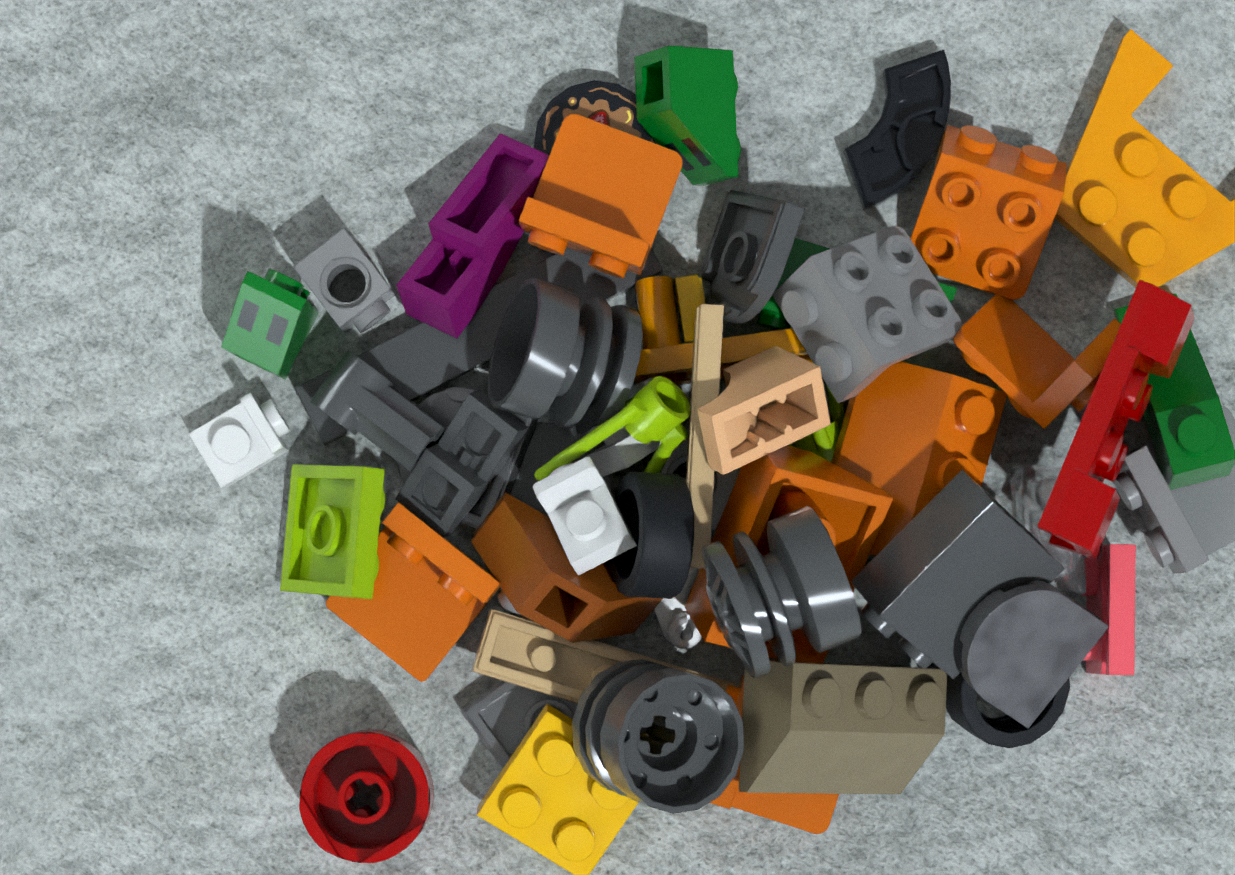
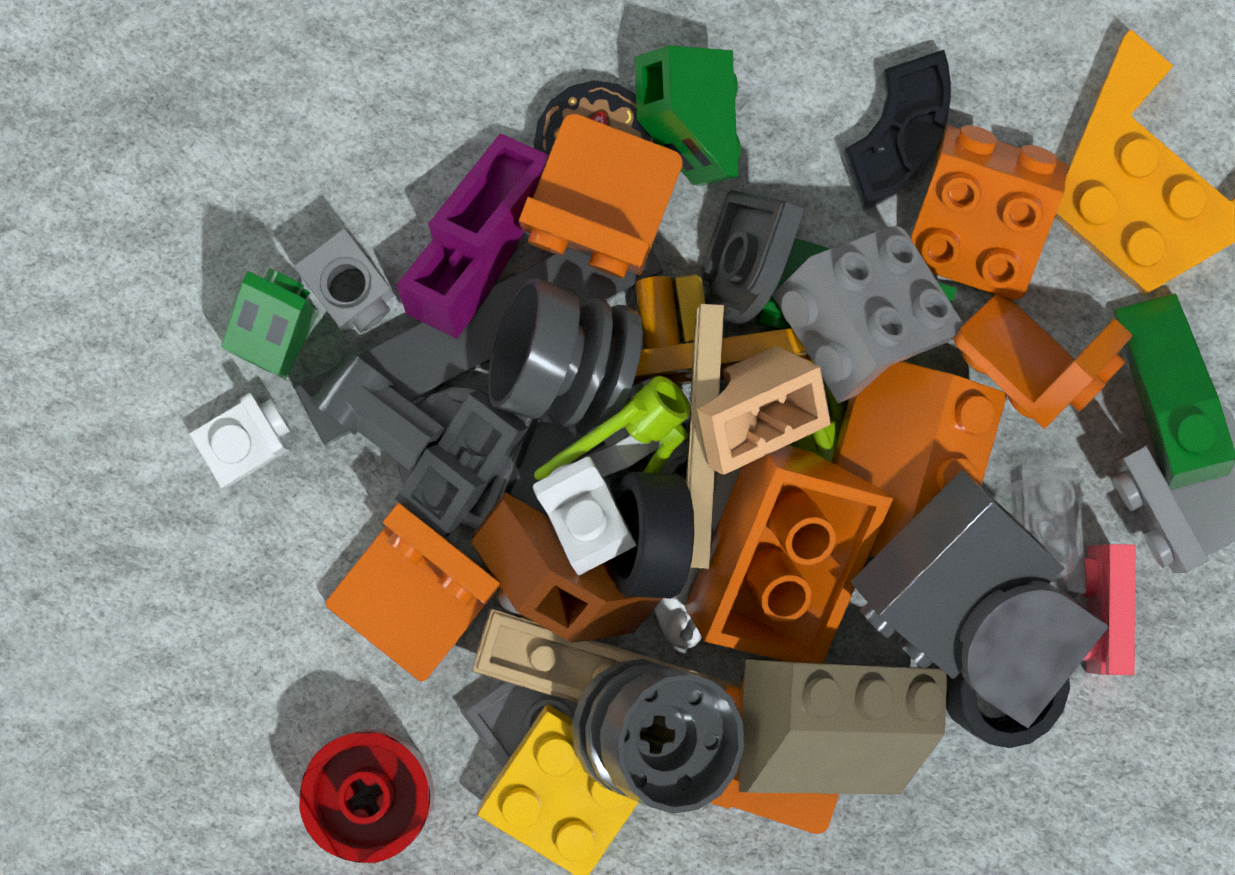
(333, 530): lime plate -> none
(780, 592): dark grey wheel -> none
(1144, 345): red piece -> none

